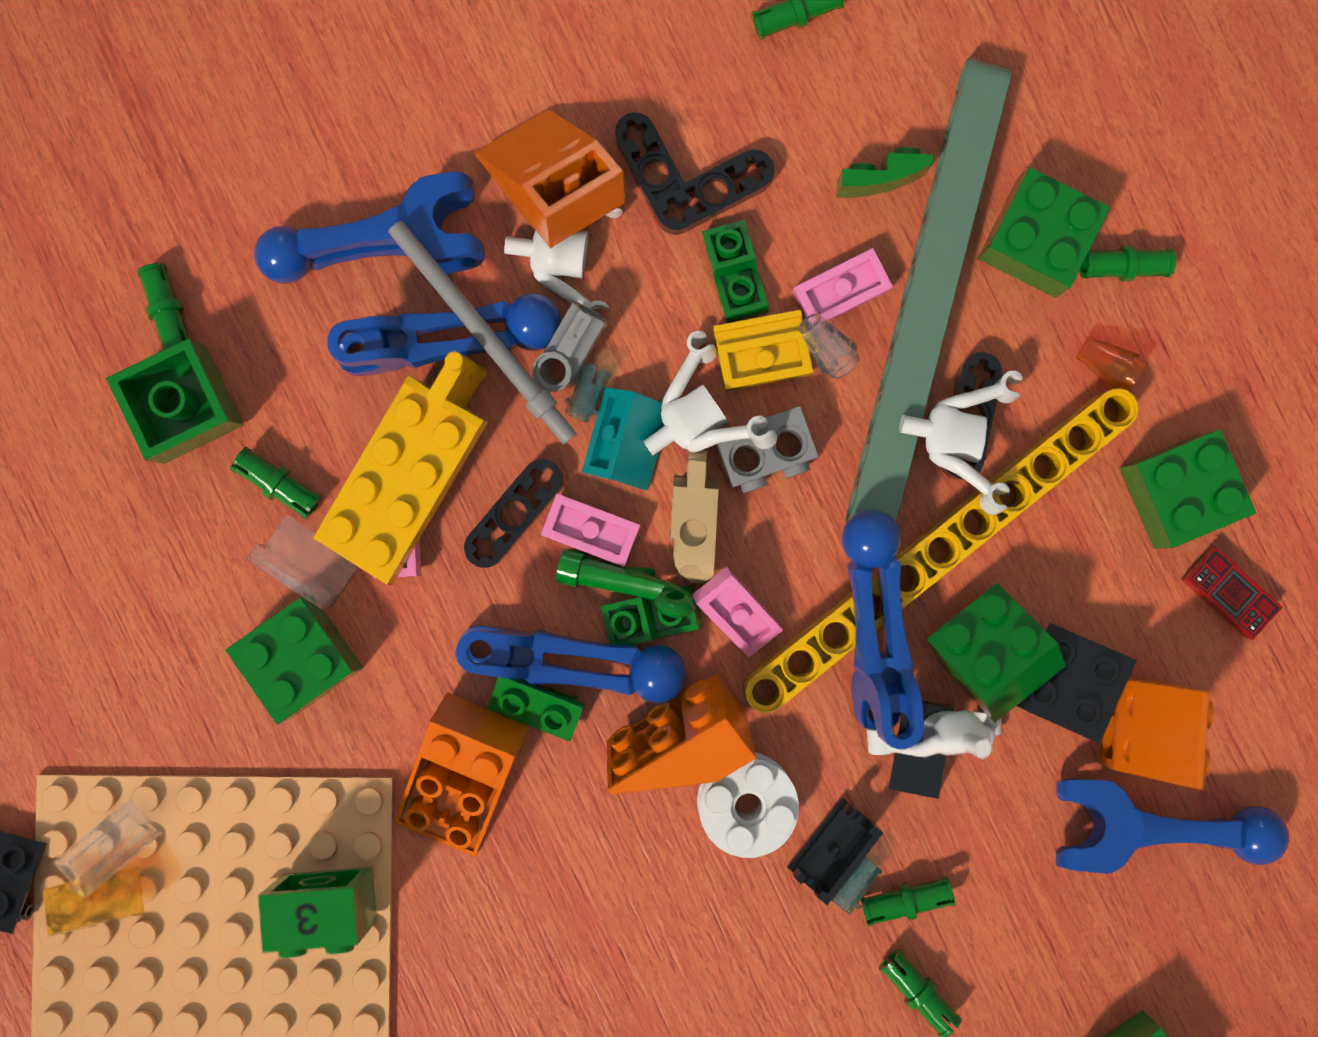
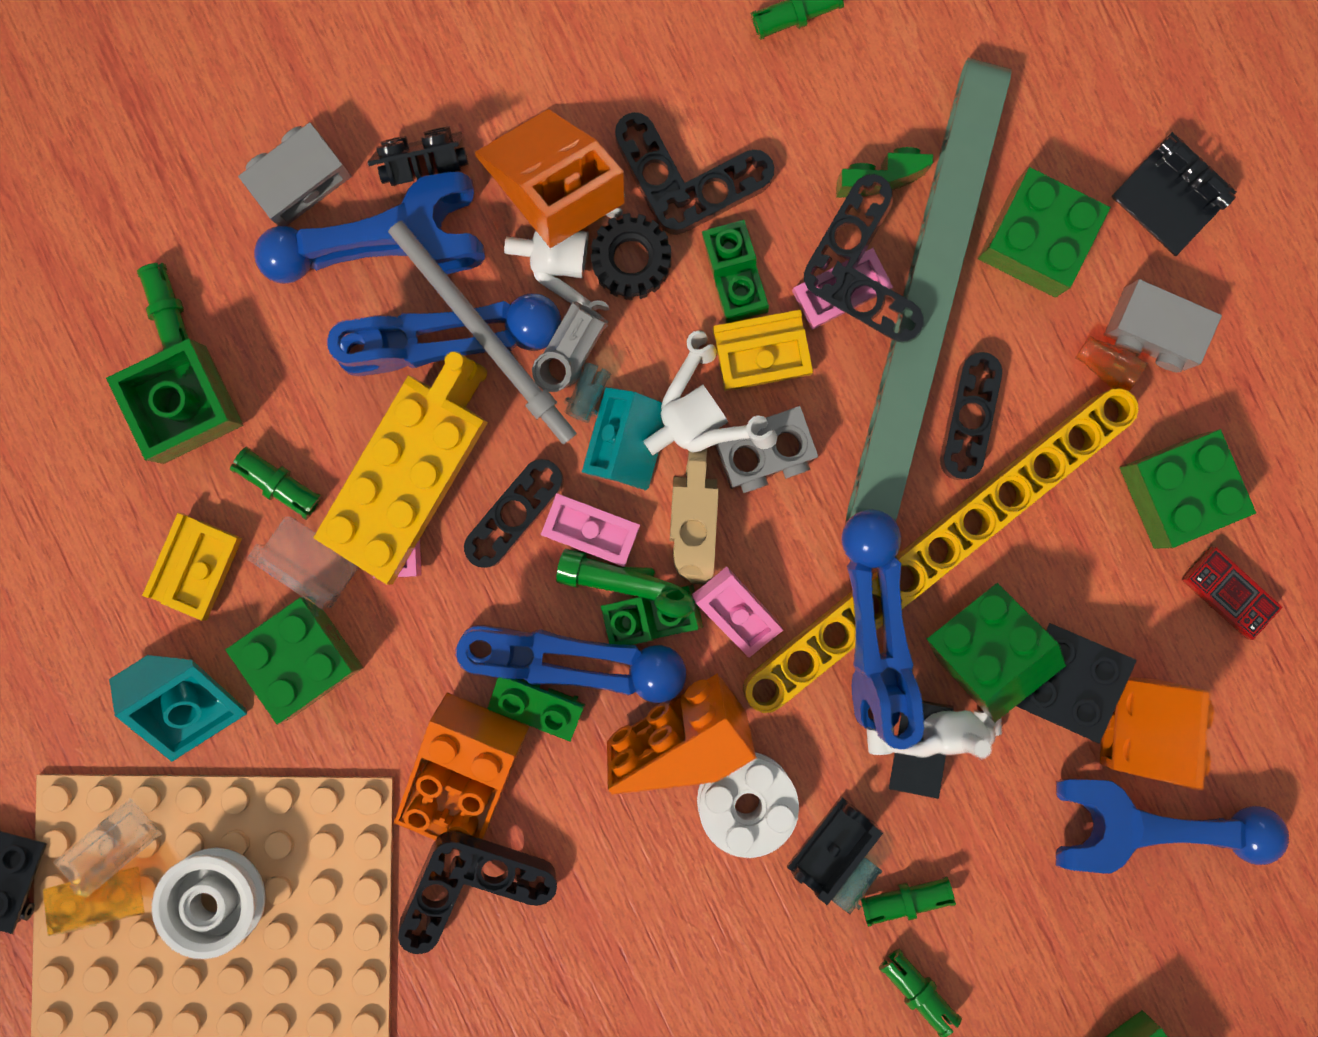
(172, 703): none -> teal slope
(184, 920): none -> white wheel
(192, 566): none -> yellow plate
(294, 175): none -> light grey brick
(317, 911): green brick -> none
(395, 155): none -> black hinge
(468, 870): none -> black beam
(635, 230): none -> black tyre
(830, 348): clear cone -> none
(850, 279): none -> black beam
(961, 435): white piece -> none
(1128, 263): green pin -> none
(1162, 326): none -> light grey brick
(1174, 194): none -> black hinge

